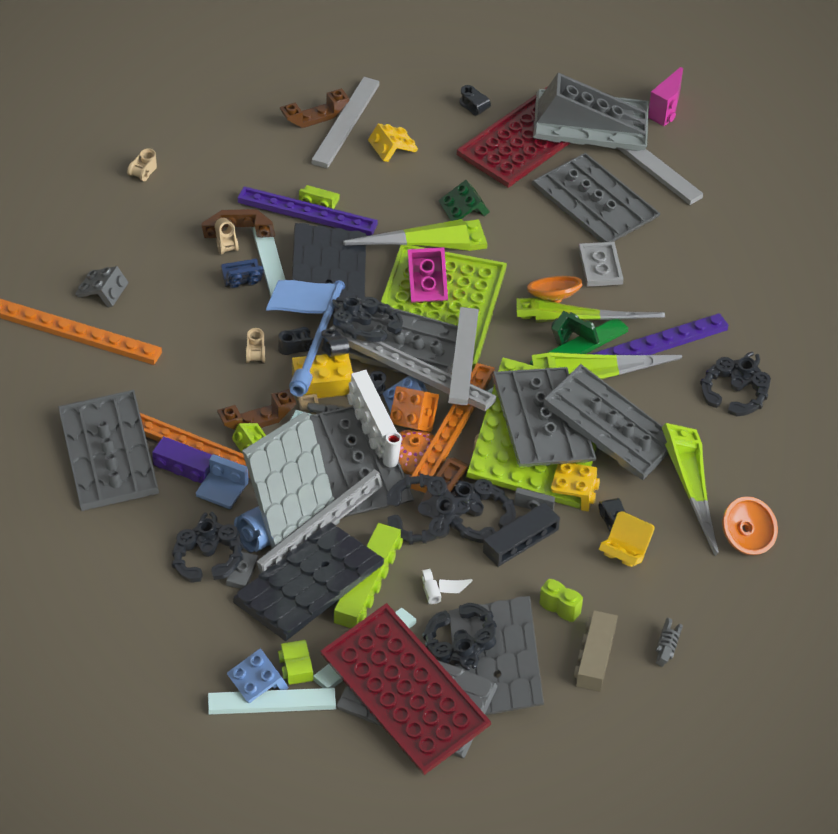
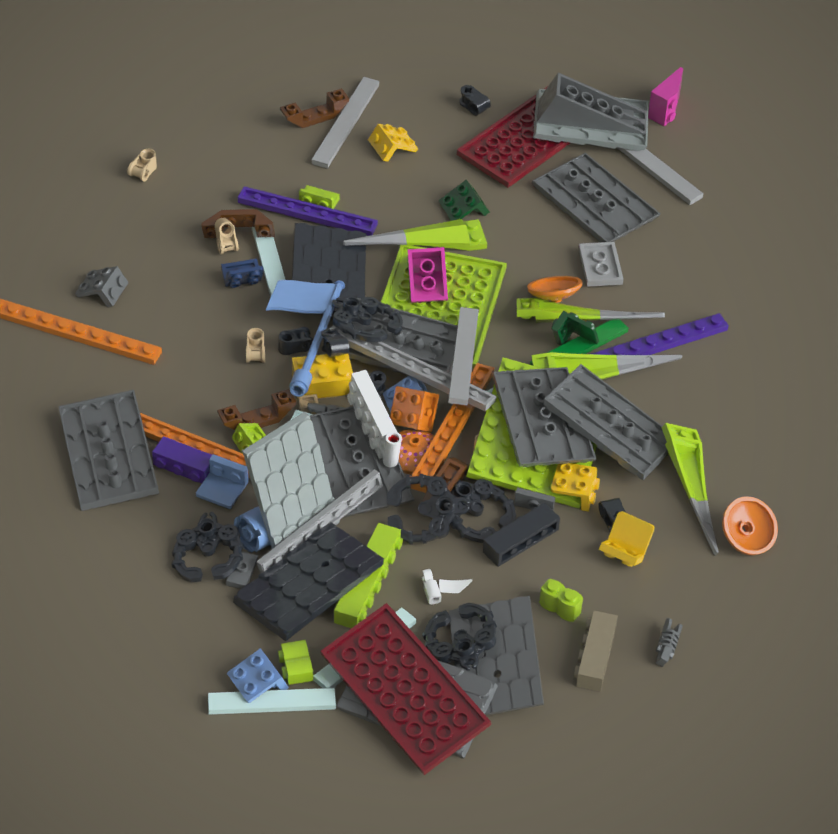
(743, 372): black piece -> none

